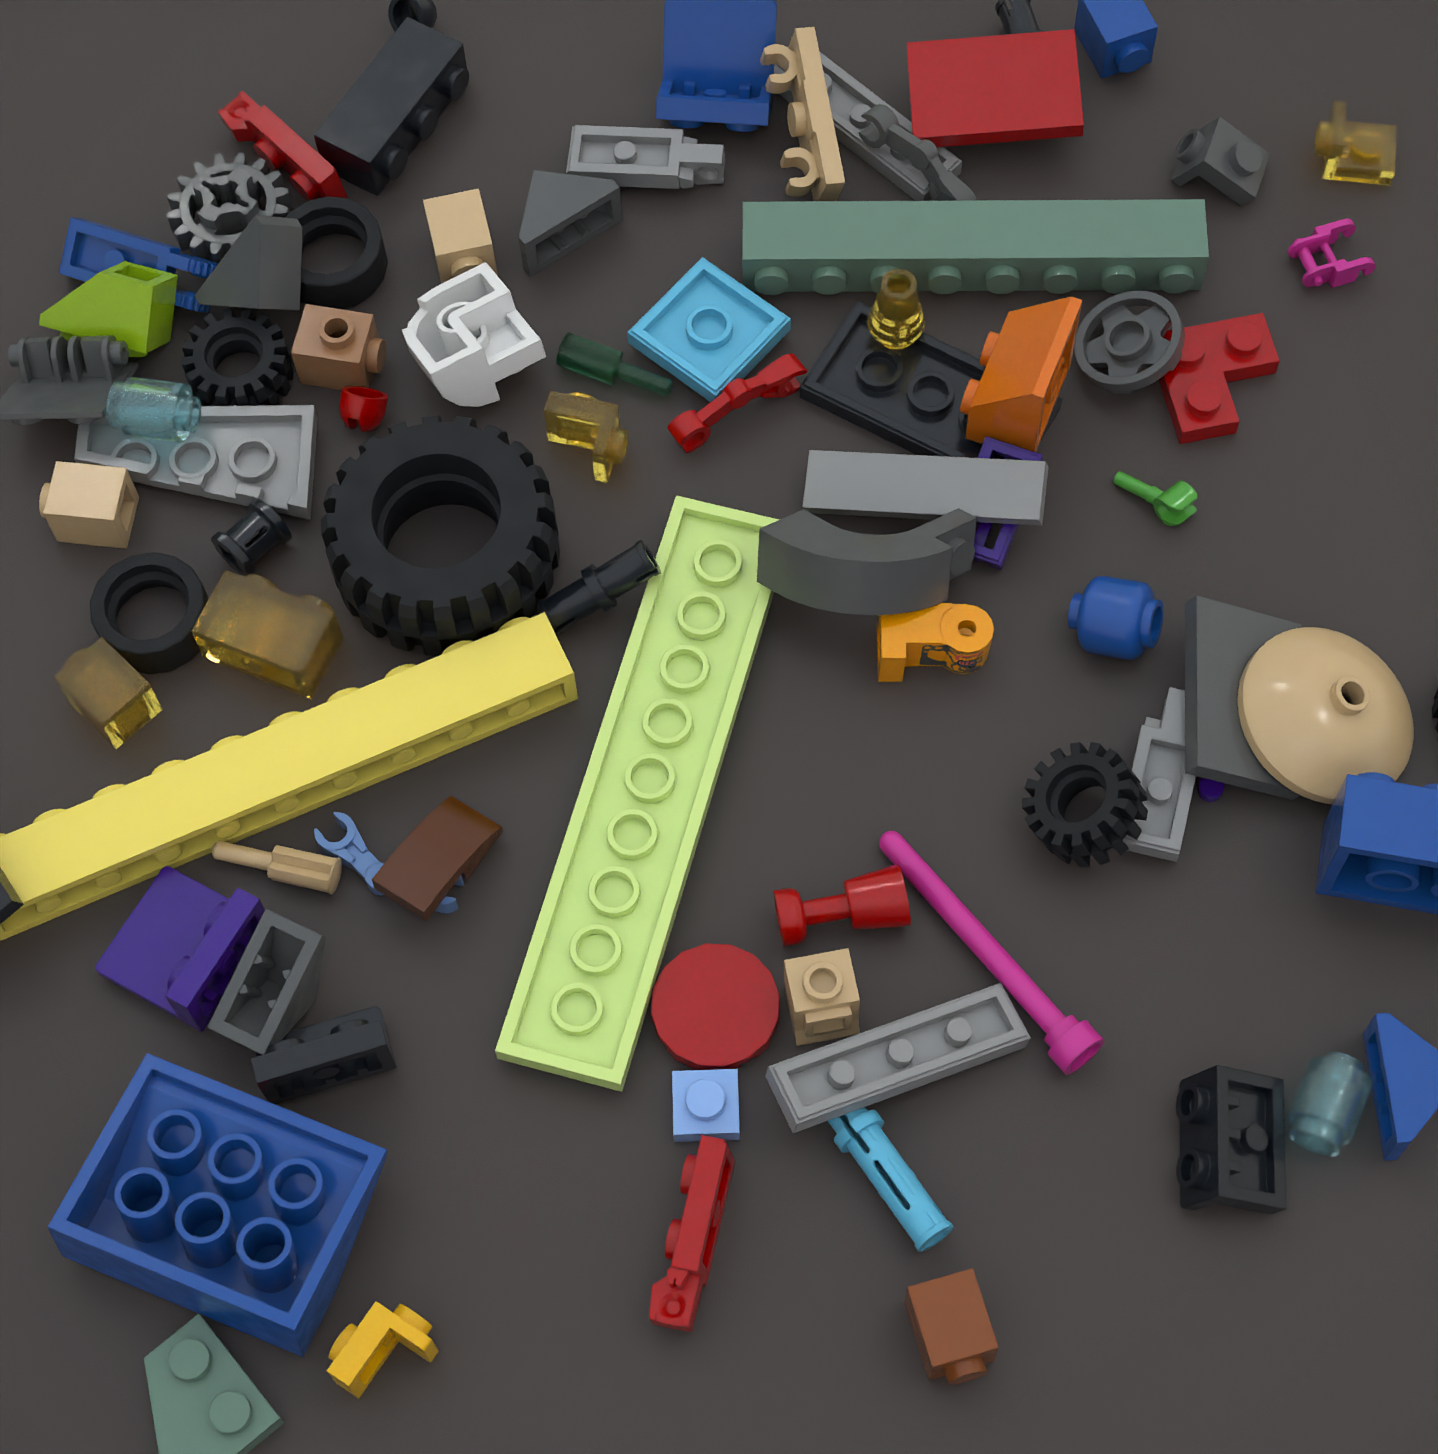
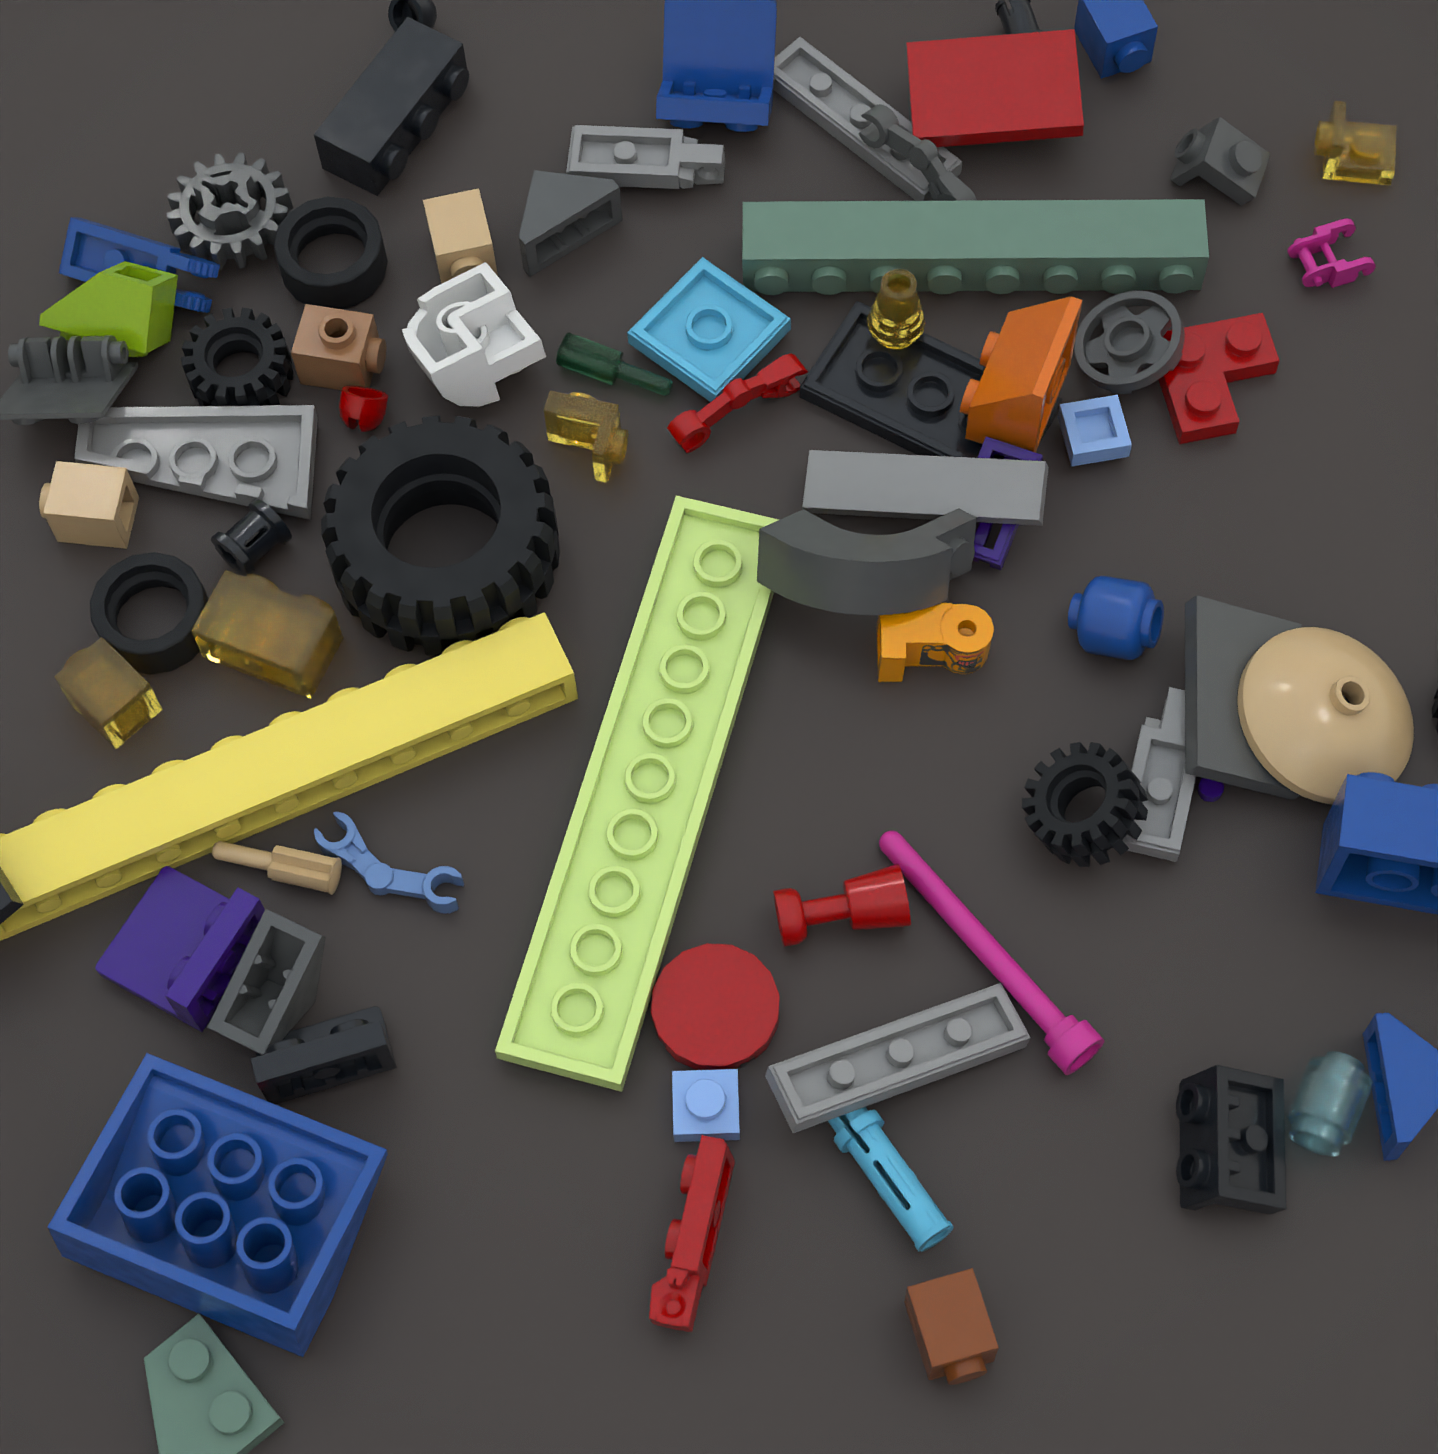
(153, 409): clear light blue brick -> none
(259, 268): dark grey slope -> none
(281, 147): red hinge -> none
(364, 1349): yellow bracket -> none
(435, 855): reddish brown slope -> none
(599, 587): black pin -> none
(807, 117): tan plate -> none
(822, 996): tan window -> none
(1094, 430): none -> light blue plate
(1170, 506): bright green hand -> none

